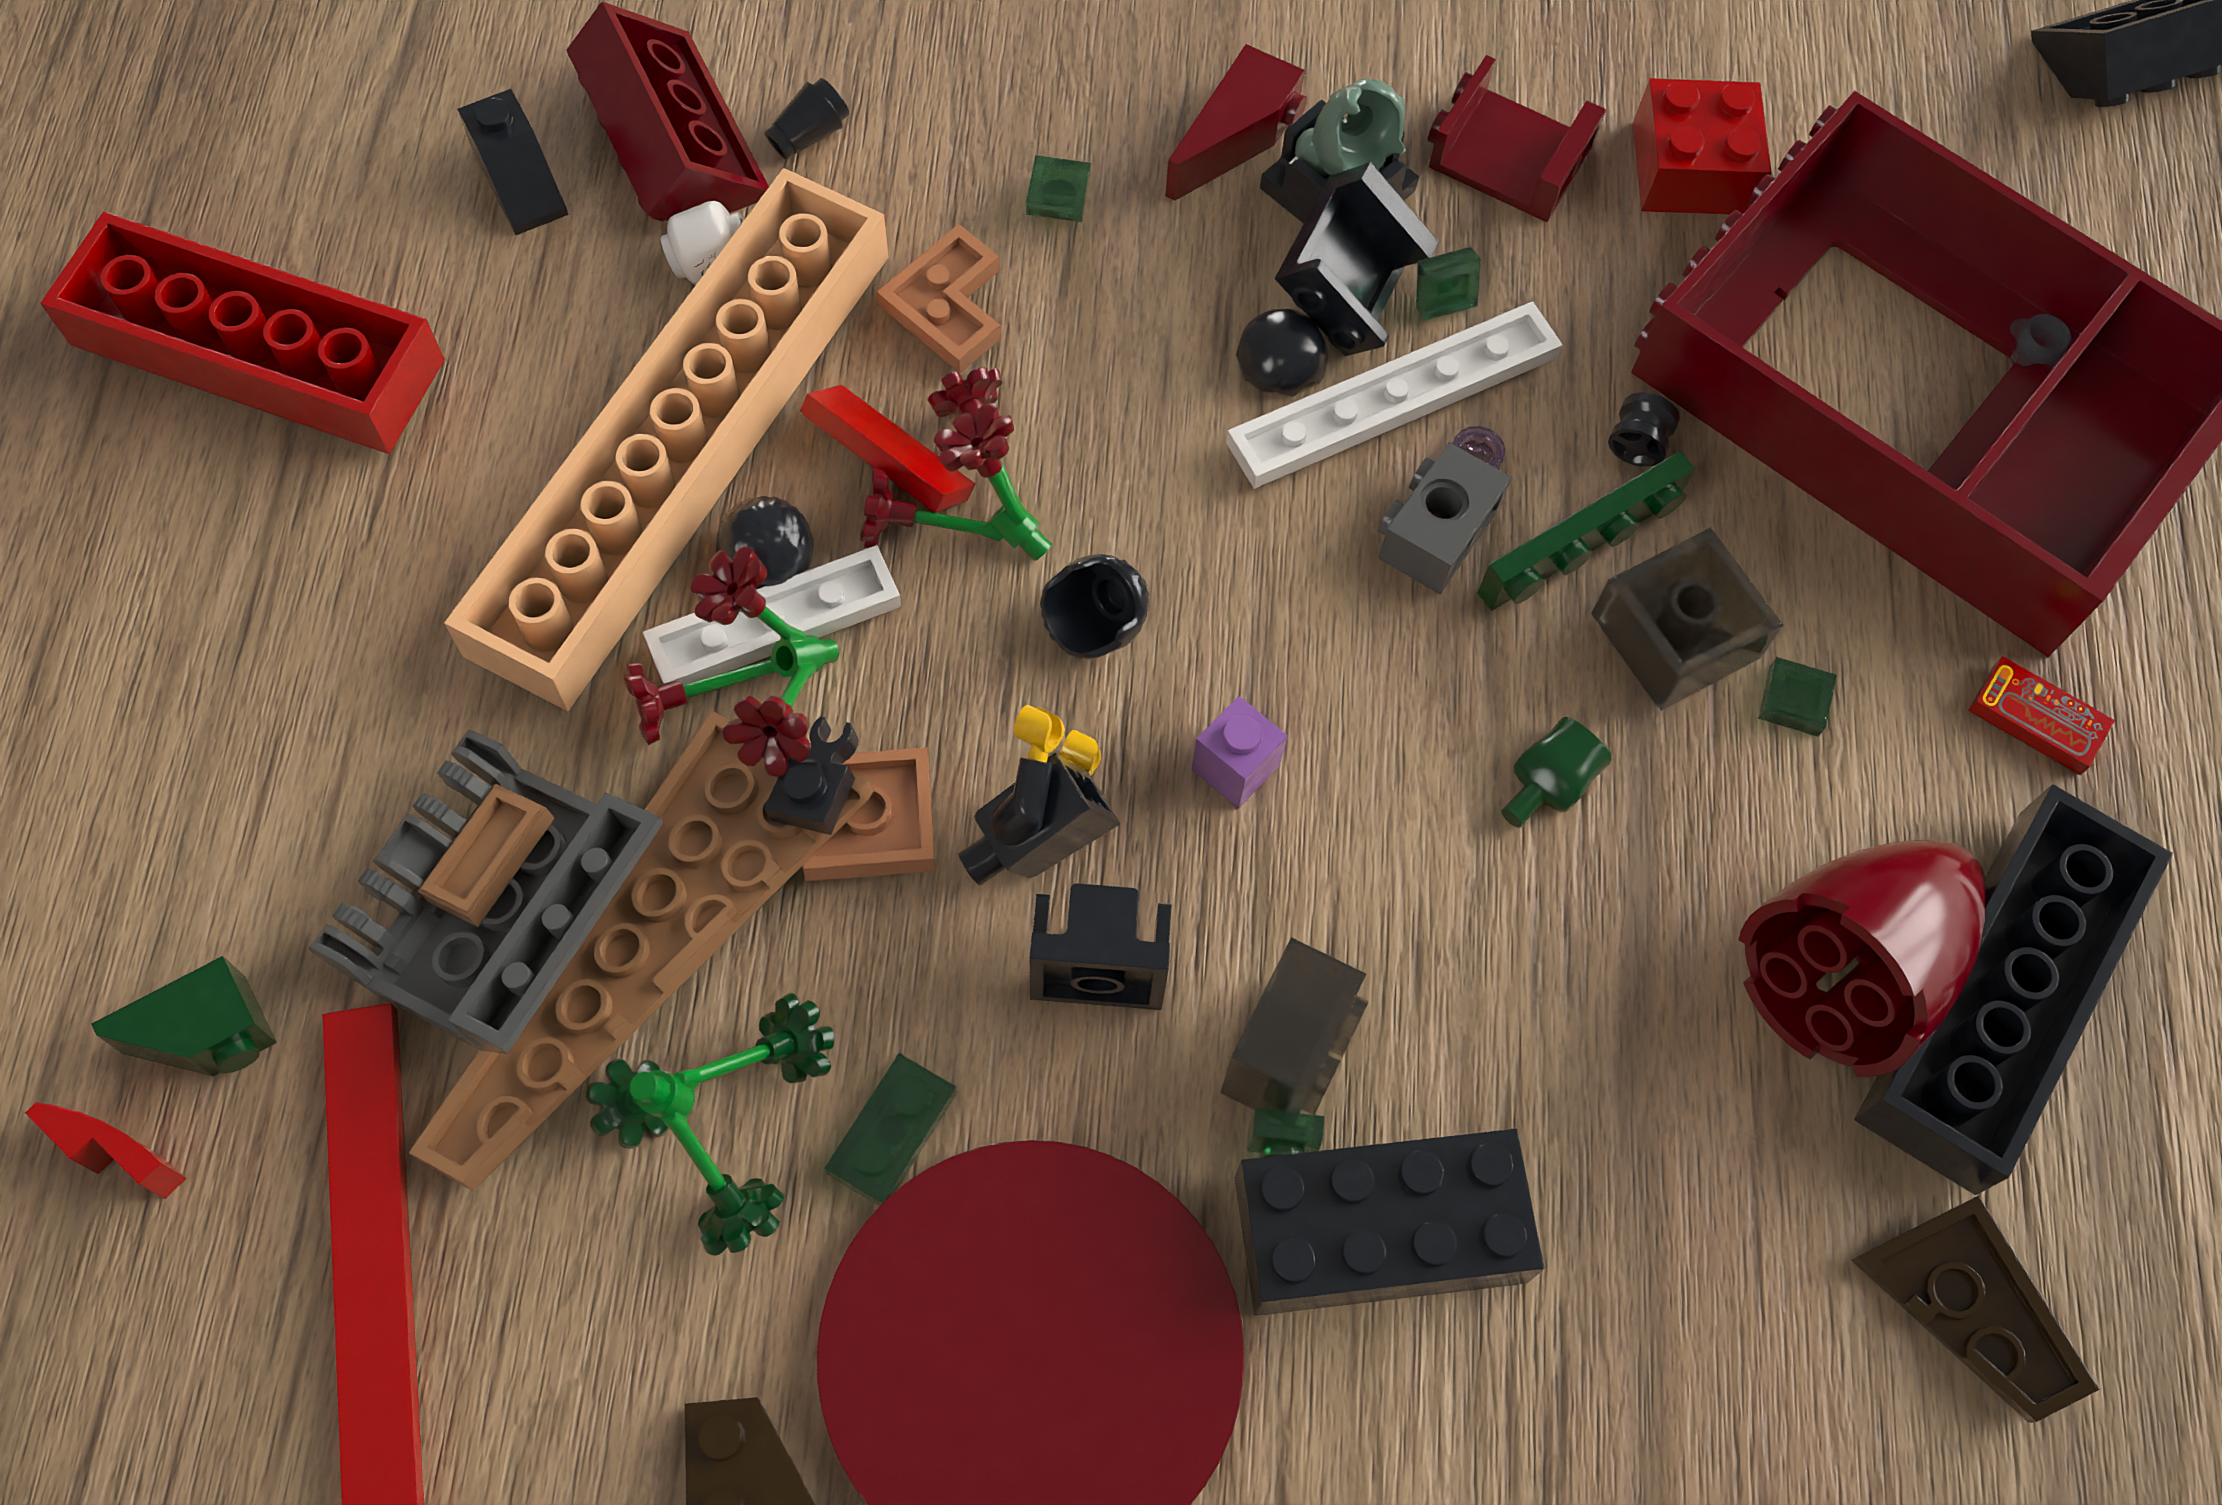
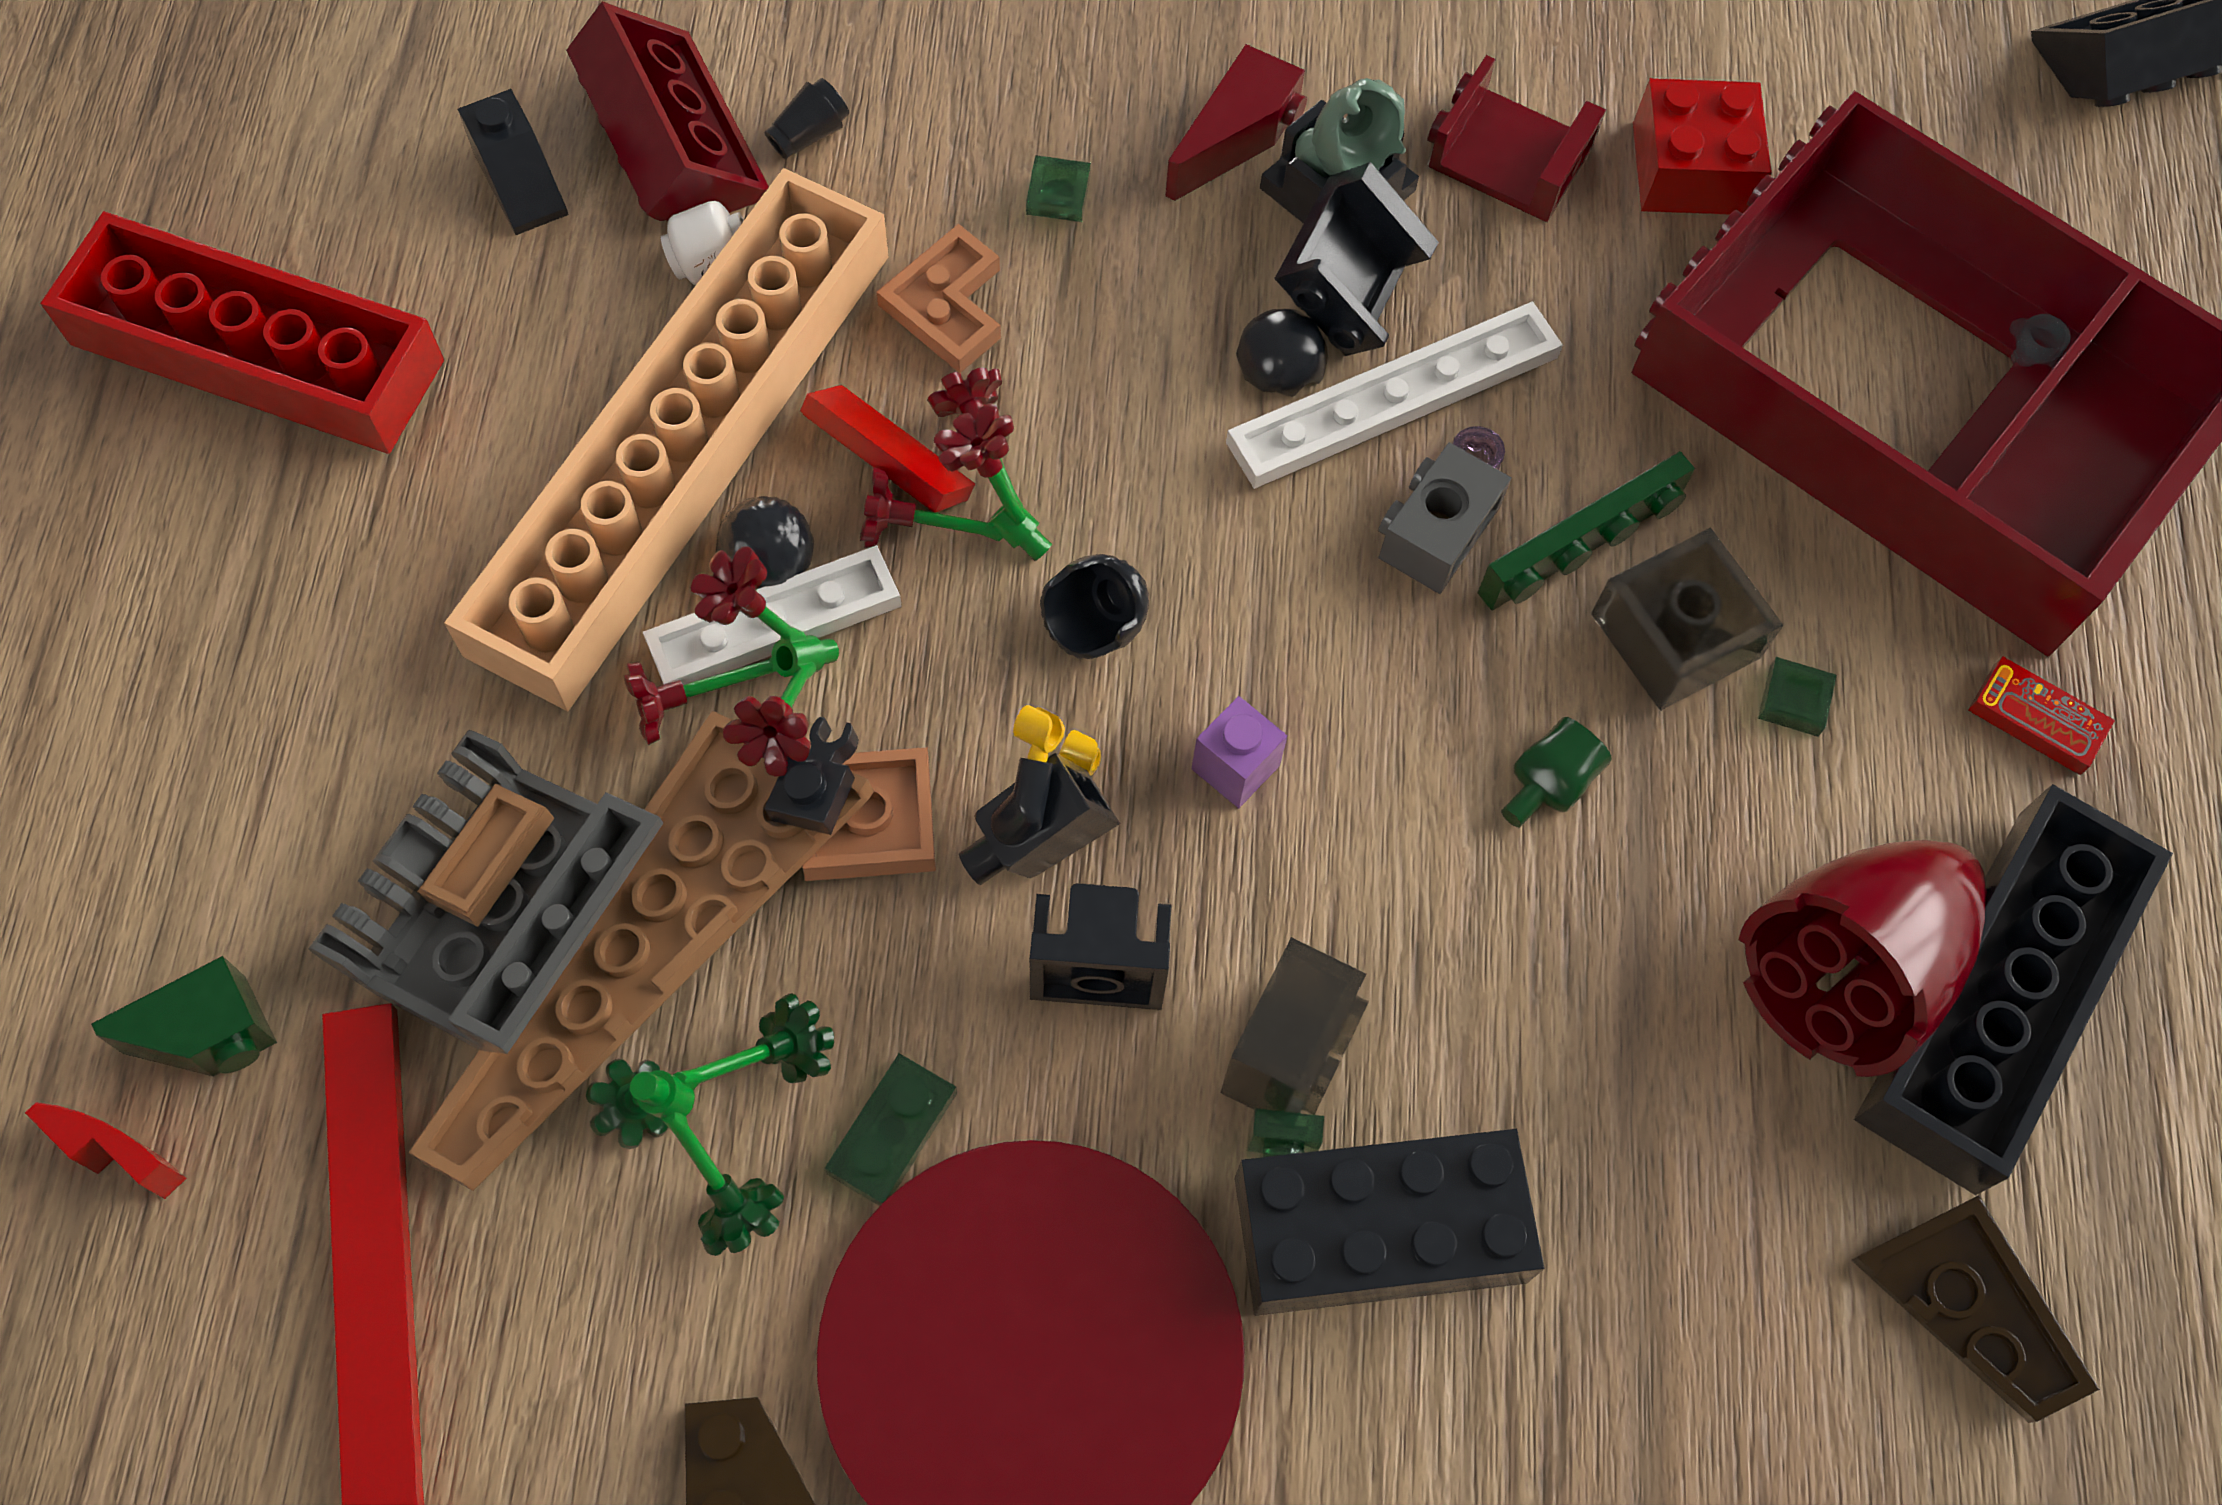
(1447, 283): clear green plate -> none
(1644, 429): black wheel -> none

